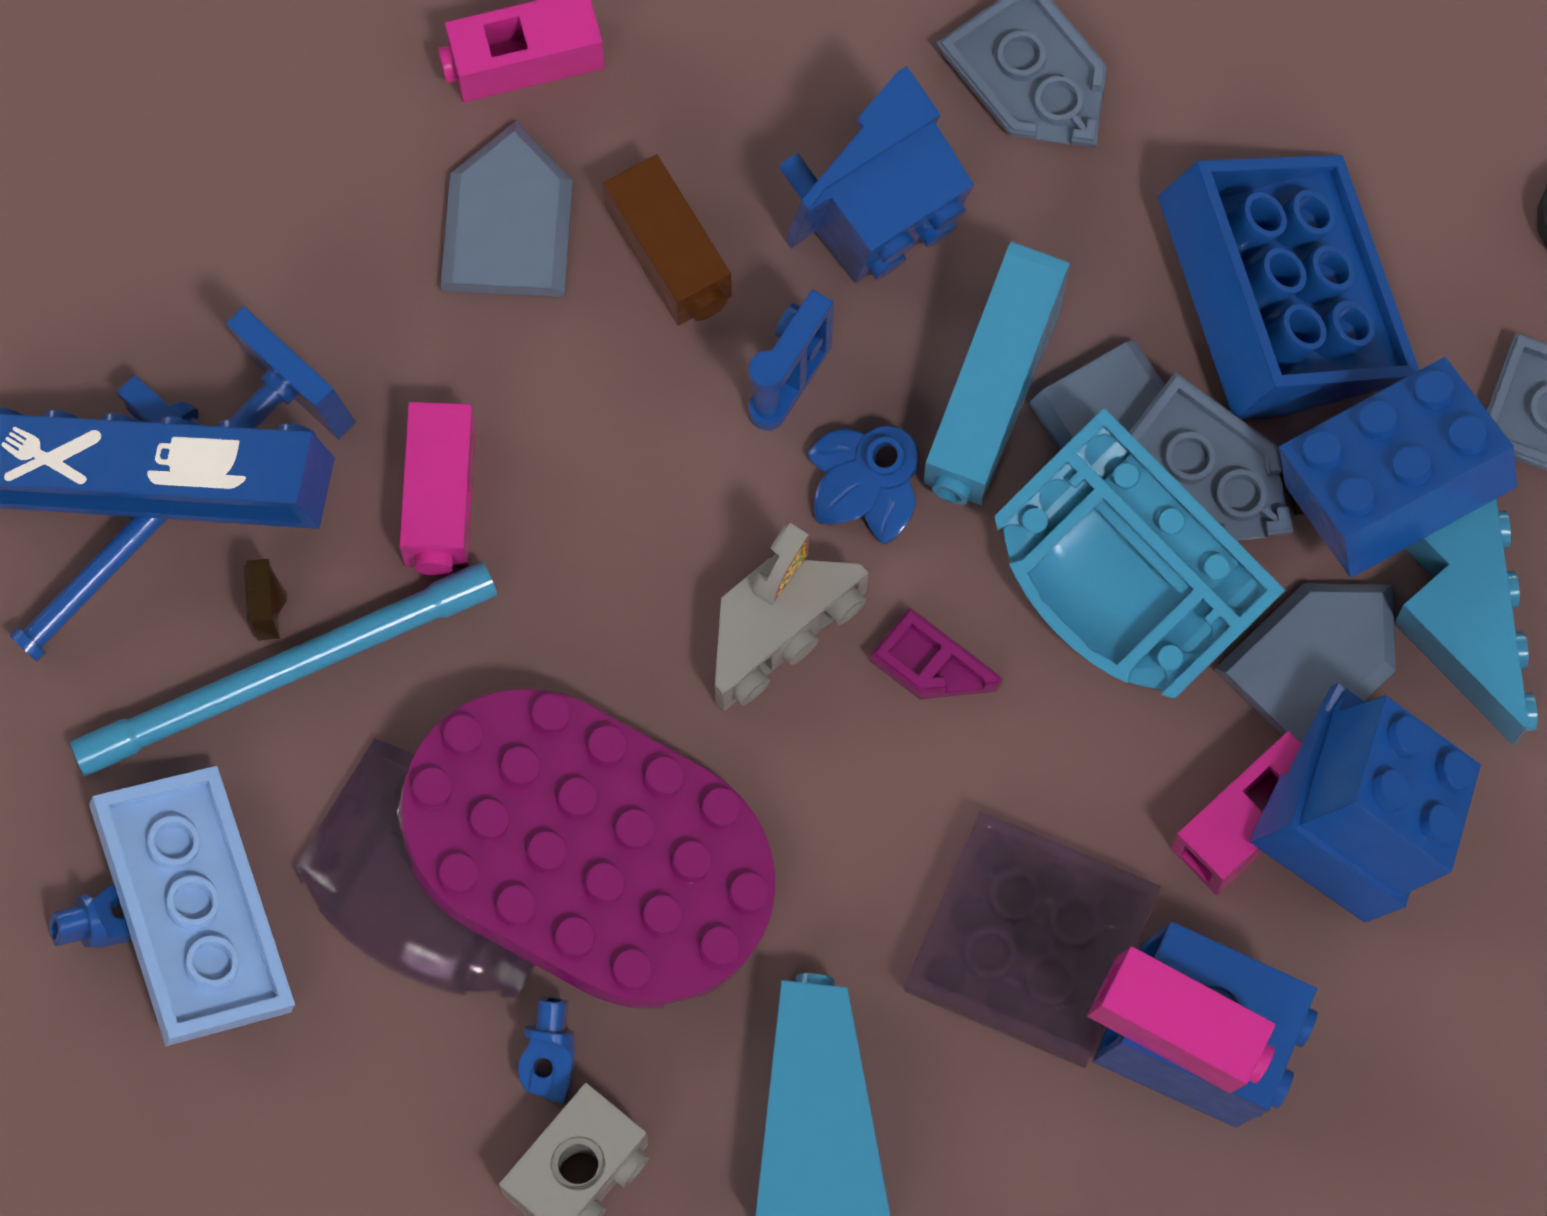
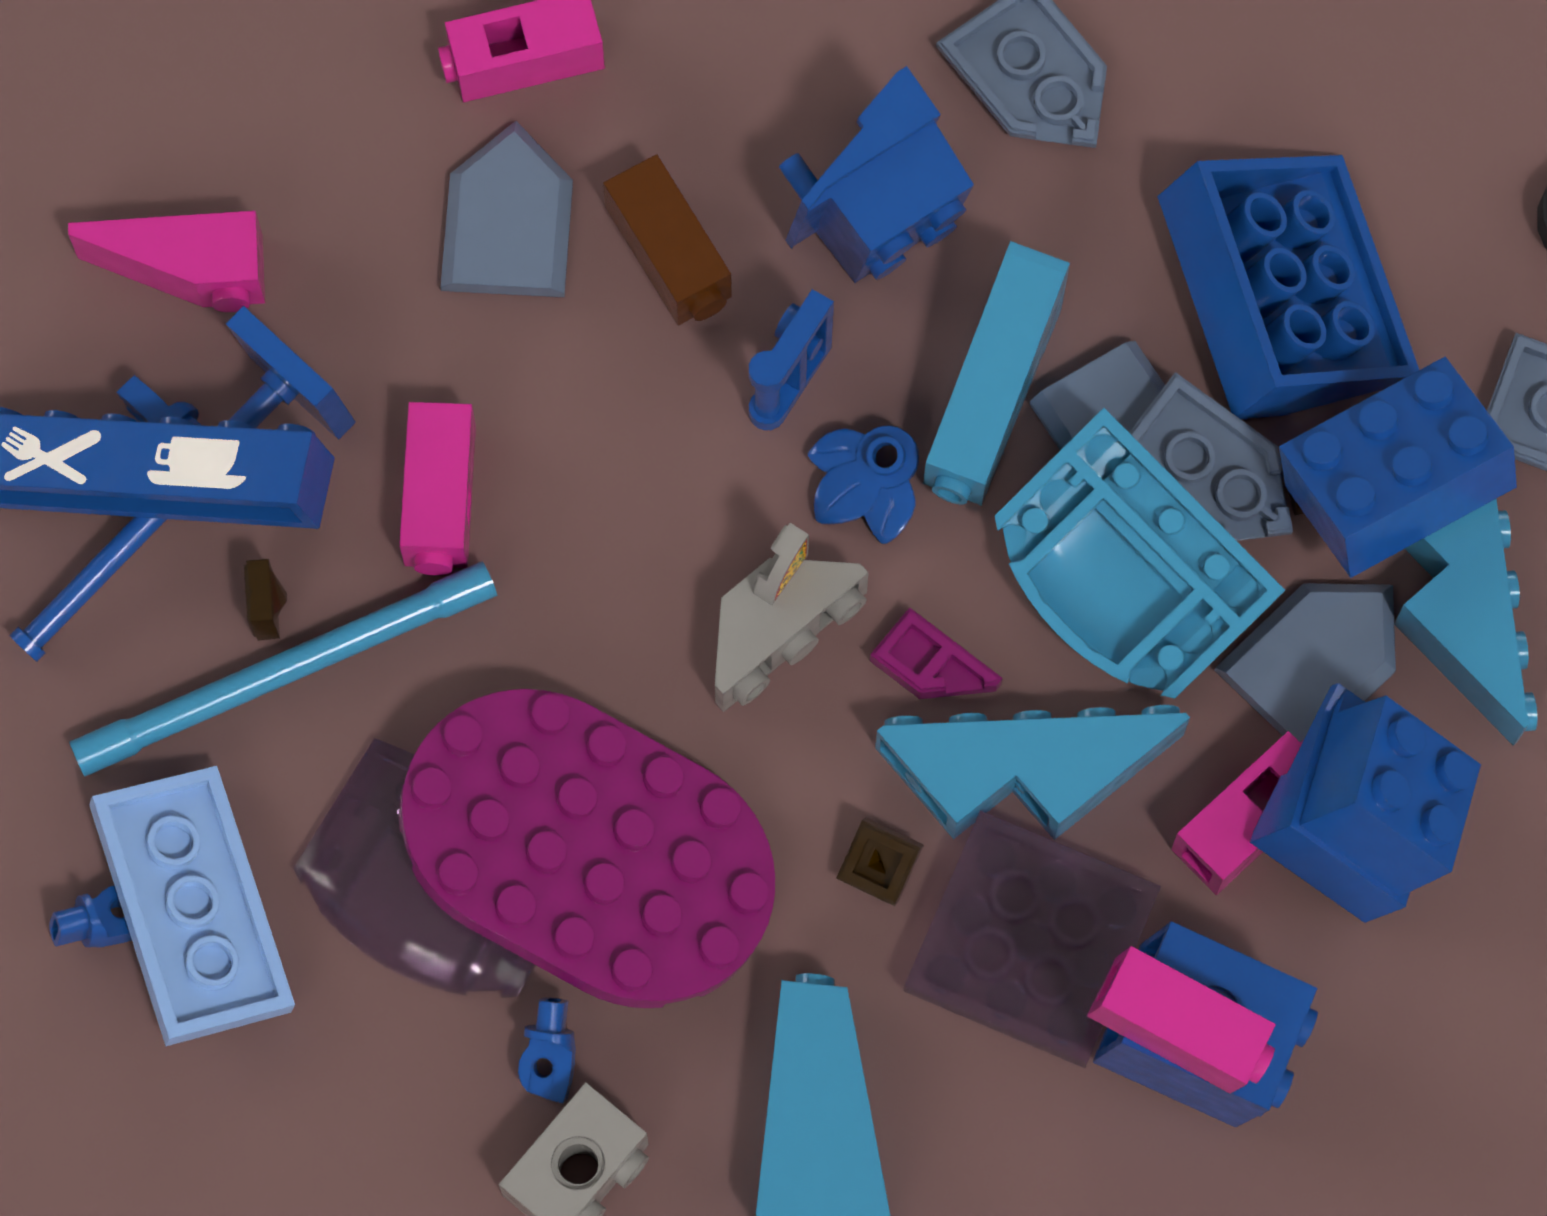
(195, 257): none -> dark pink slope
(880, 861): none -> dark brown tile
(1049, 763): none -> dark azure slope

